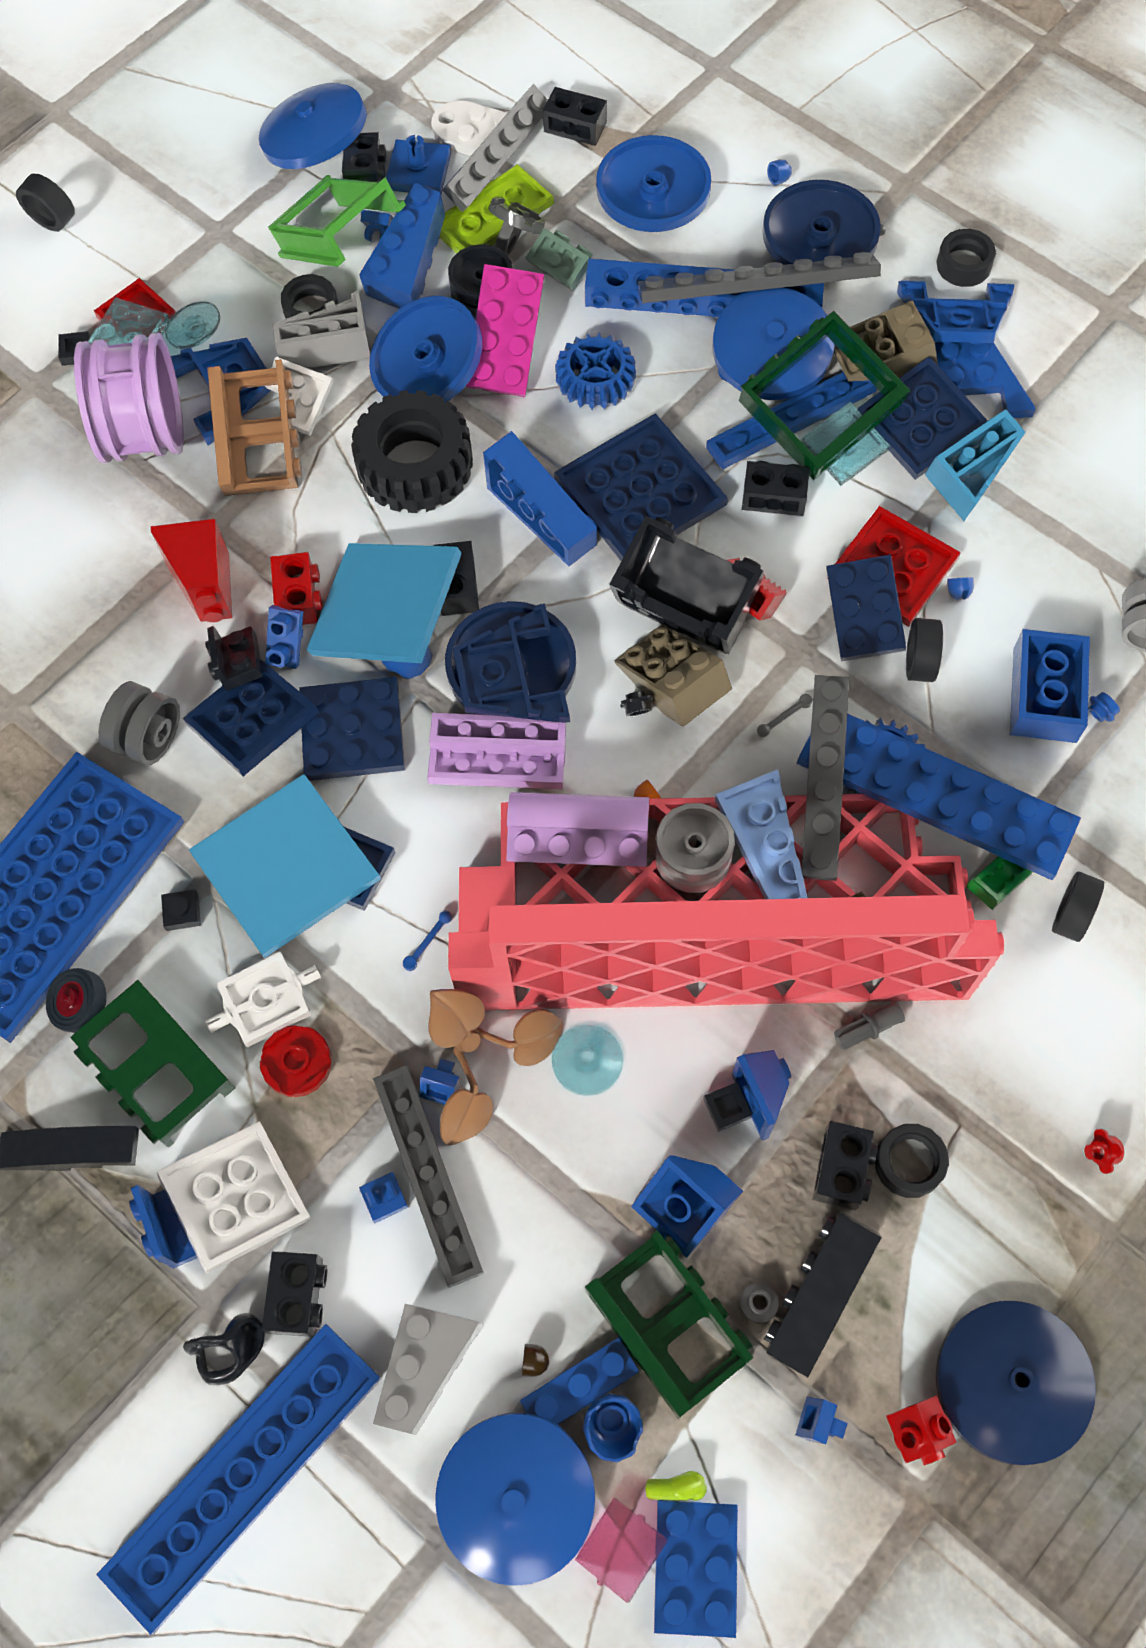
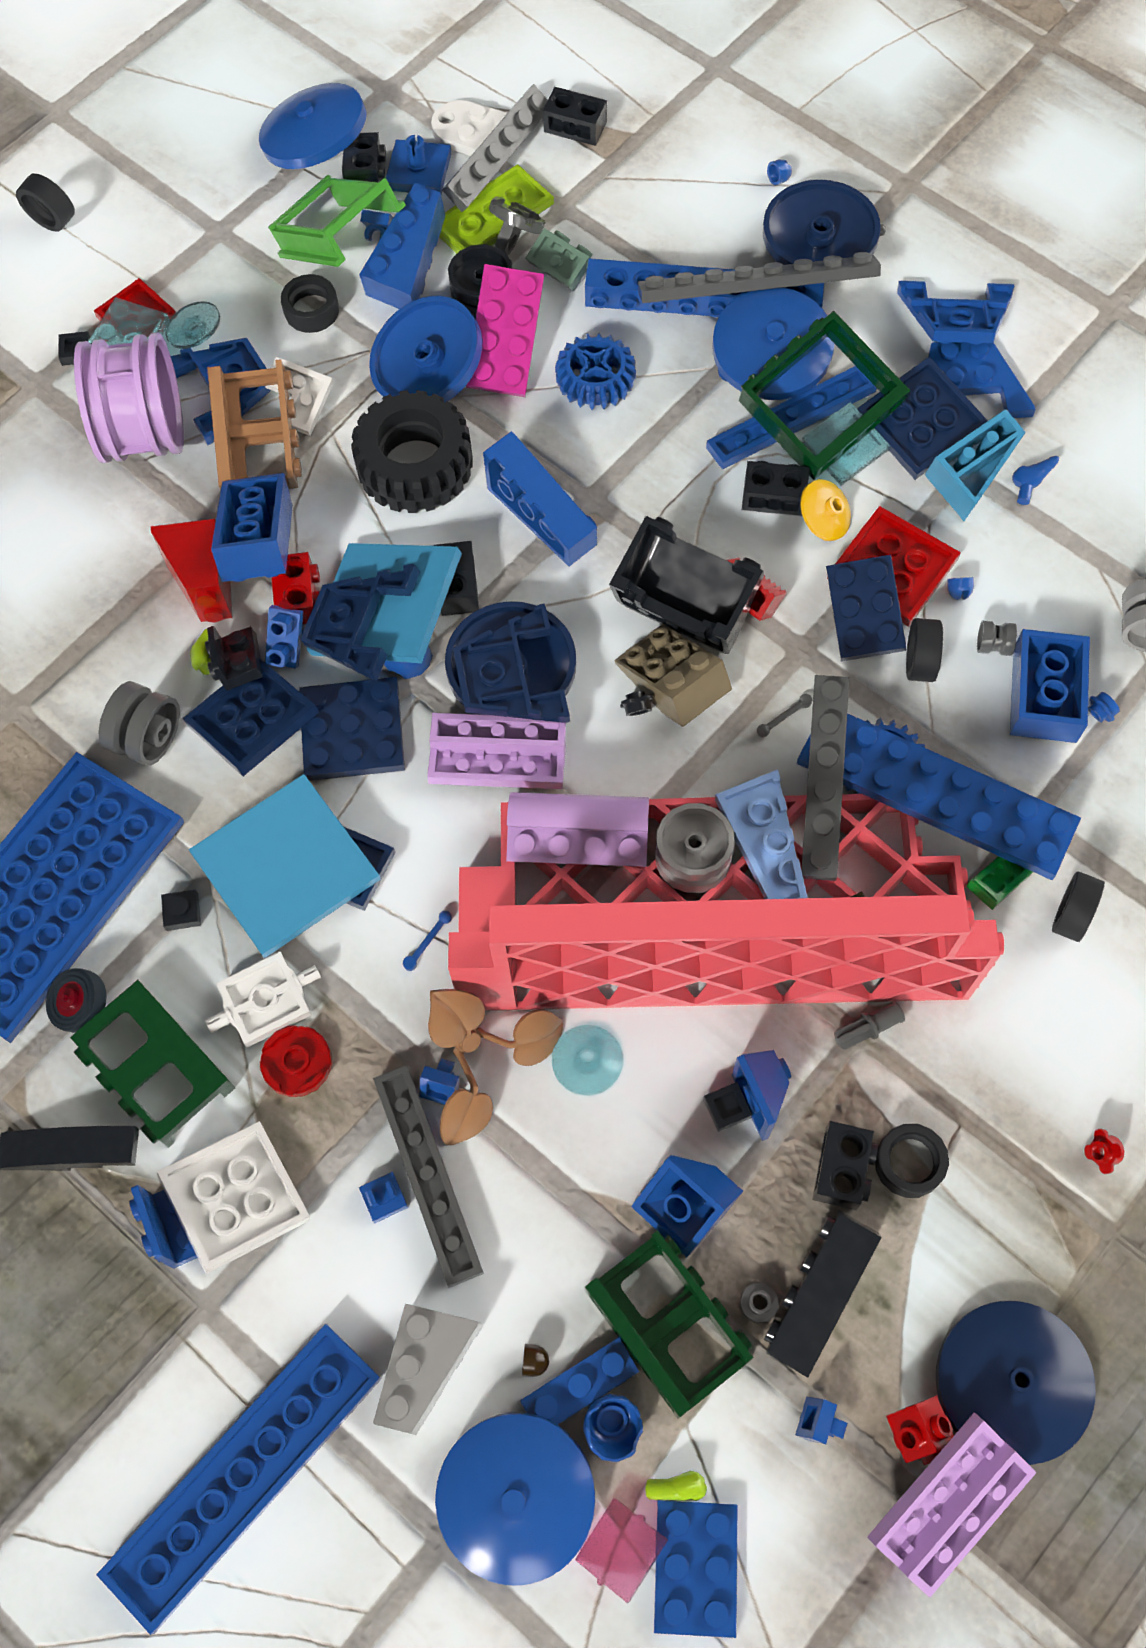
(199, 654): none -> lime arm
(241, 1338): black piece -> none
(252, 528): none -> blue brick
(283, 1294): black brick -> none
(325, 336): light grey wedge -> none
(345, 613): none -> dark blue wing
(637, 477): dark blue plate -> none
(646, 789): orange hinge -> none
(653, 183): blue dish -> none
(825, 510): none -> yellow dish
(896, 338): dark tan slope -> none
(951, 1505): none -> lavender brick
(972, 241): black tyre -> none
(996, 638): none -> dark grey wheel
(1031, 476): none -> blue animal

